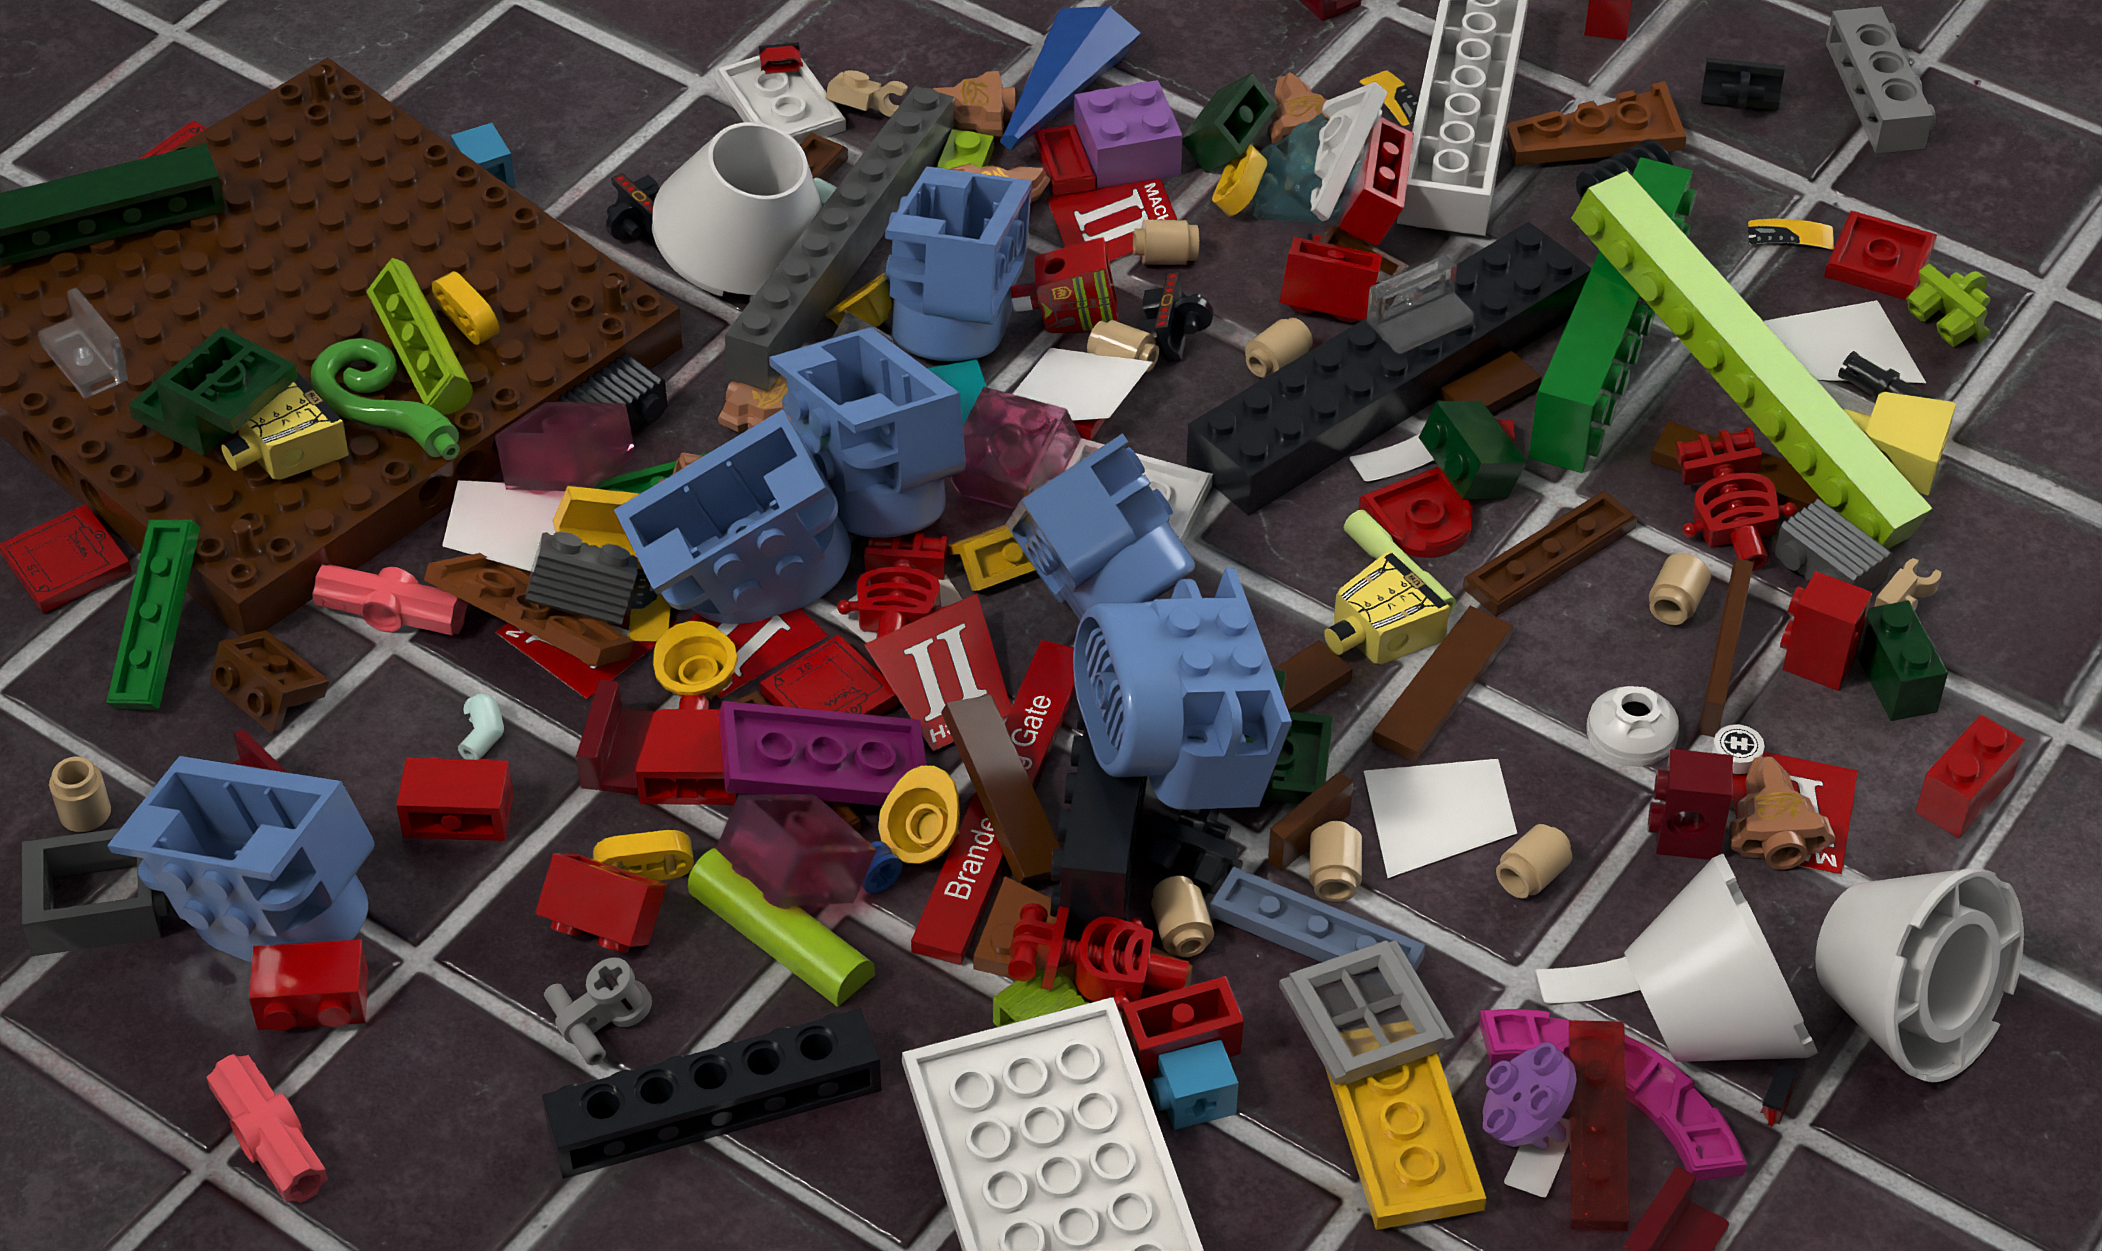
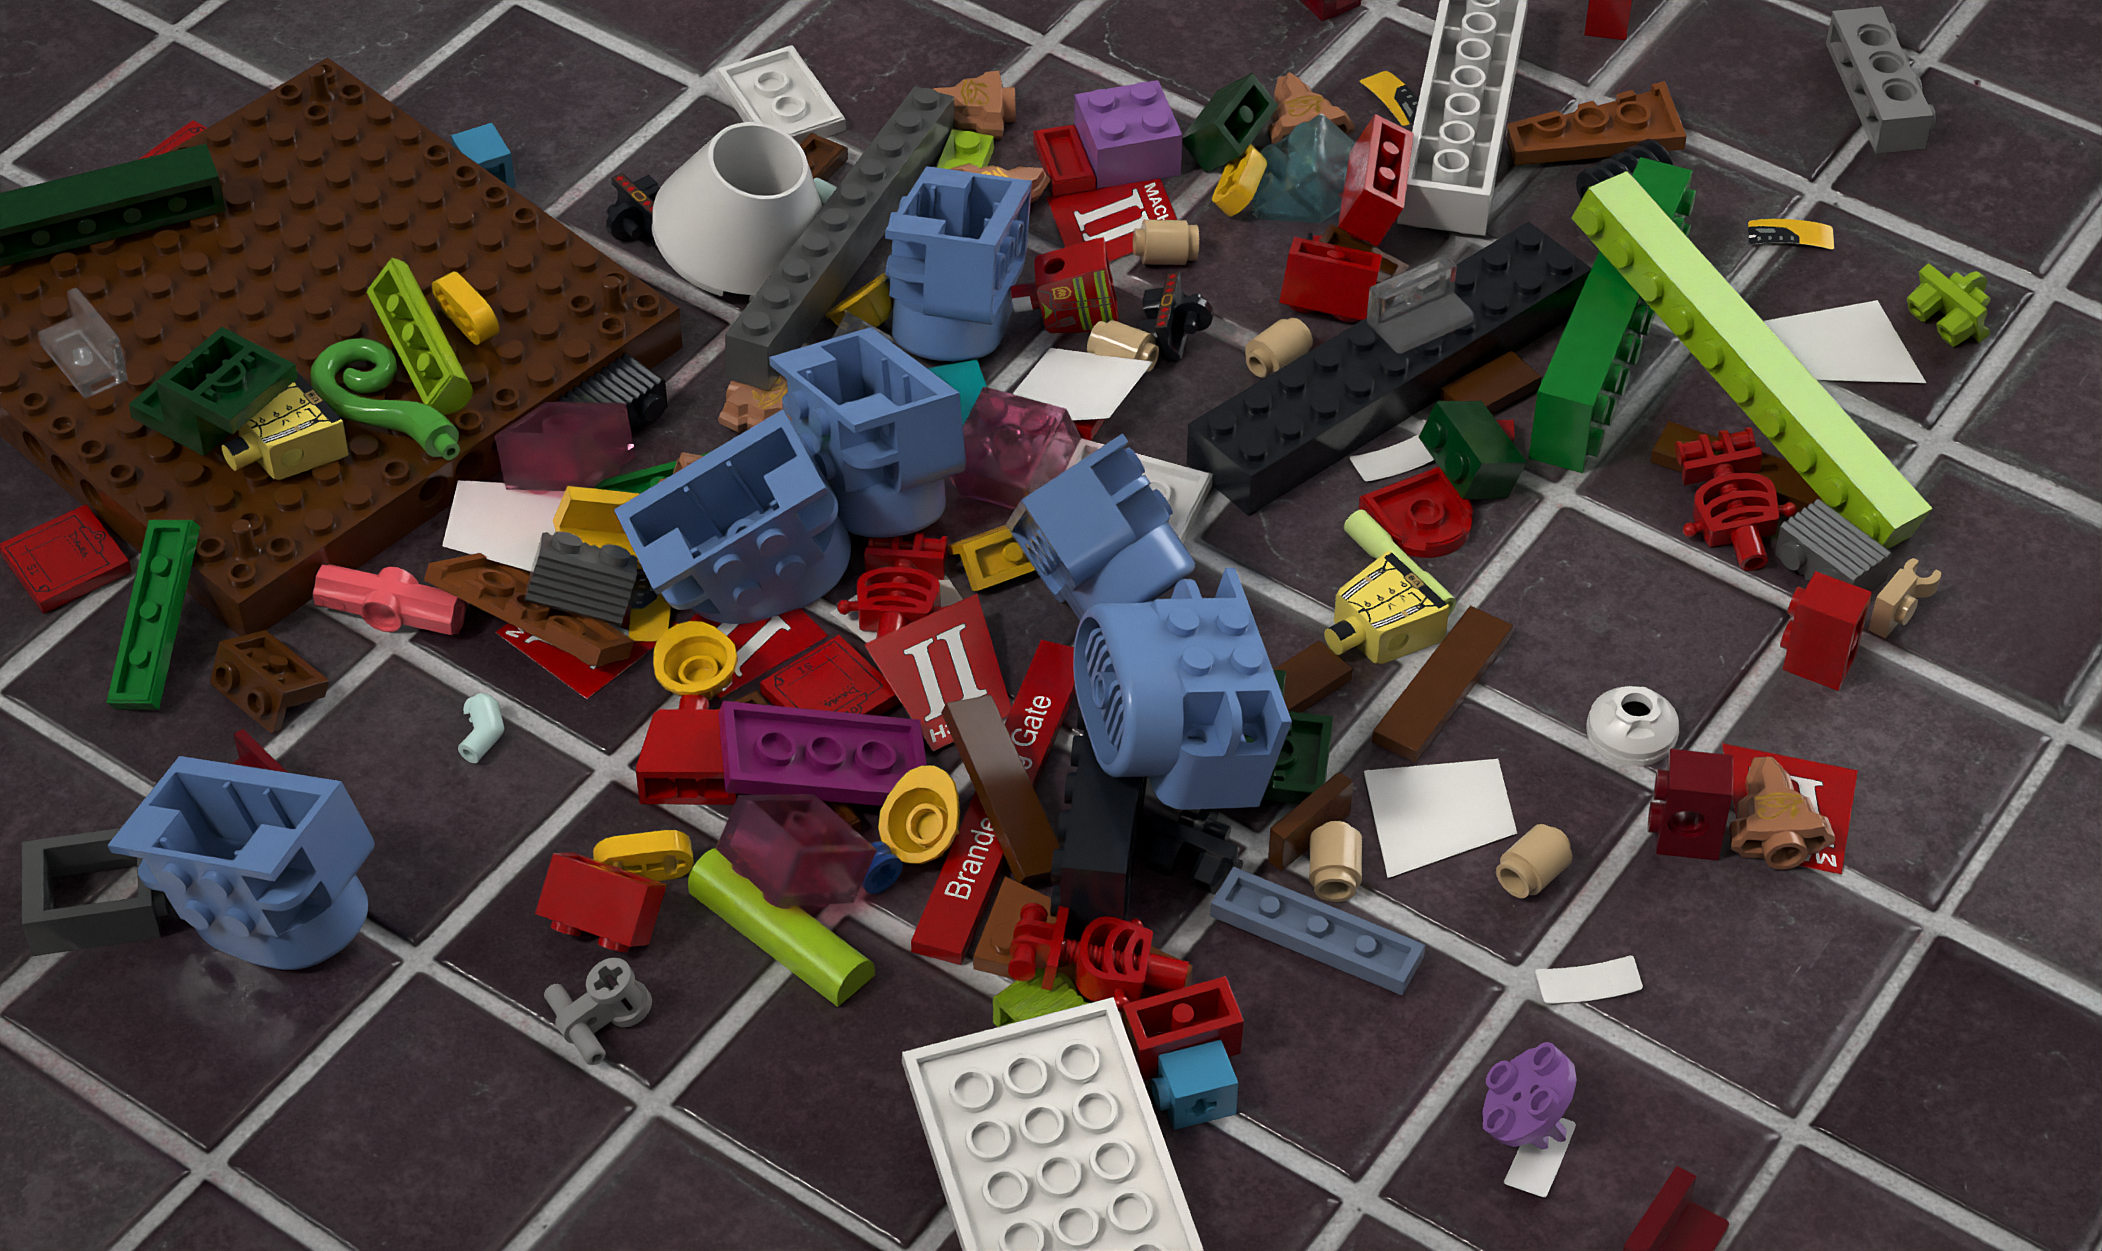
(79, 794): tan brick -> none
(267, 1128): coral piece -> none
(309, 984): red brick -> none
(455, 799): red brick -> none
(611, 742): dark red panel -> none
(694, 1112): black brick -> none
(780, 58): red piece -> none
(857, 91): tan plate -> none
(1074, 54): blue wedge -> none
(1181, 916): tan brick -> none
(1343, 142): white wing -> none
(1366, 1012): light grey piece -> none
(1409, 1144): yellow plate -> none
(1549, 553): reddish brown tile -> none
(1598, 1127): clear red plate -> none
(1652, 1085): dark pink tile -> none
(1679, 588): tan brick -> none
(1716, 977): white cone -> none
(1725, 648): reddish brown tile -> none
(1740, 742): white tile -> none
(1742, 83): black hips -> none
(1778, 1094): black piece -> none
(1875, 379): black pin -> none
(1880, 255): red tile -> none
(1901, 661): dark green brick -> none
(1909, 433): light yellow torso -> none
(1924, 964): white cone -> none
(1969, 776): red brick -> none

